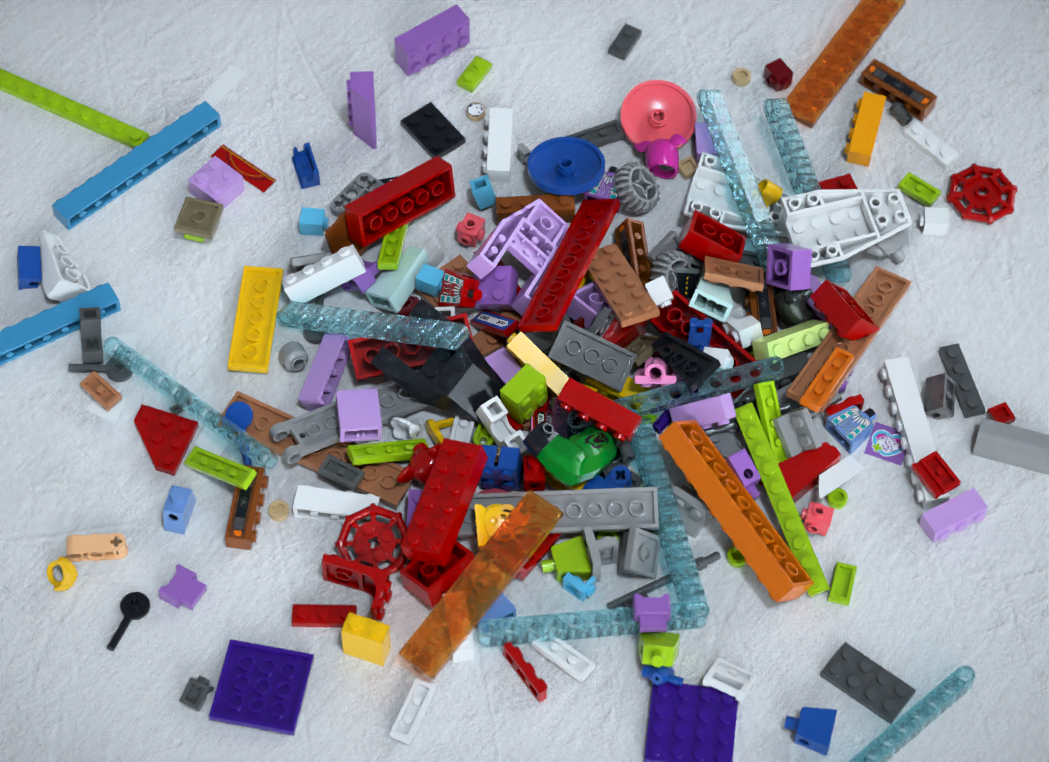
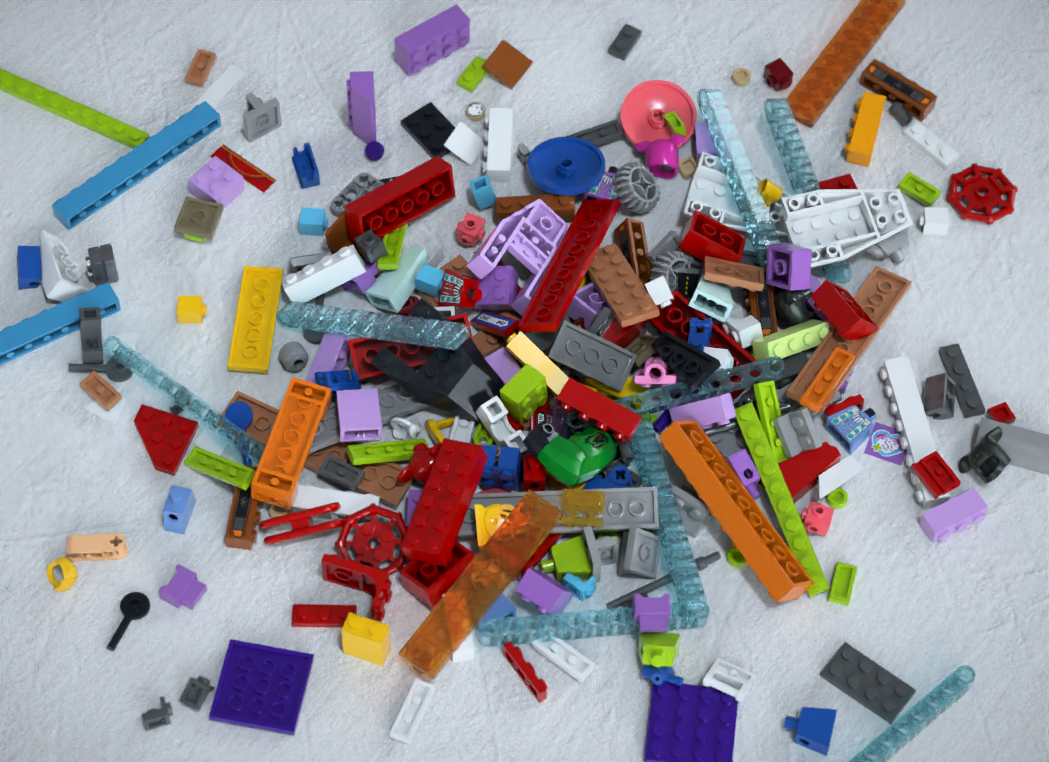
(102, 265): none -> flat silver brick
(157, 717): none -> dark grey bracket
(191, 309): none -> yellow brick
(200, 67): none -> nougat plate
(260, 117): none -> light grey bracket
(290, 443): none -> orange plate
(302, 523): none -> red piece
(338, 380): none -> blue hinge
(370, 246): none -> dark grey brick
(374, 150): none -> dark purple plate
(465, 143): none -> white sticker
(507, 64): none -> dark orange tile
(544, 591): none -> medium lavender brick
(583, 502): none -> clear yellow plate
(675, 123): none -> lime piece
(987, 458): none -> pearl dark grey piece

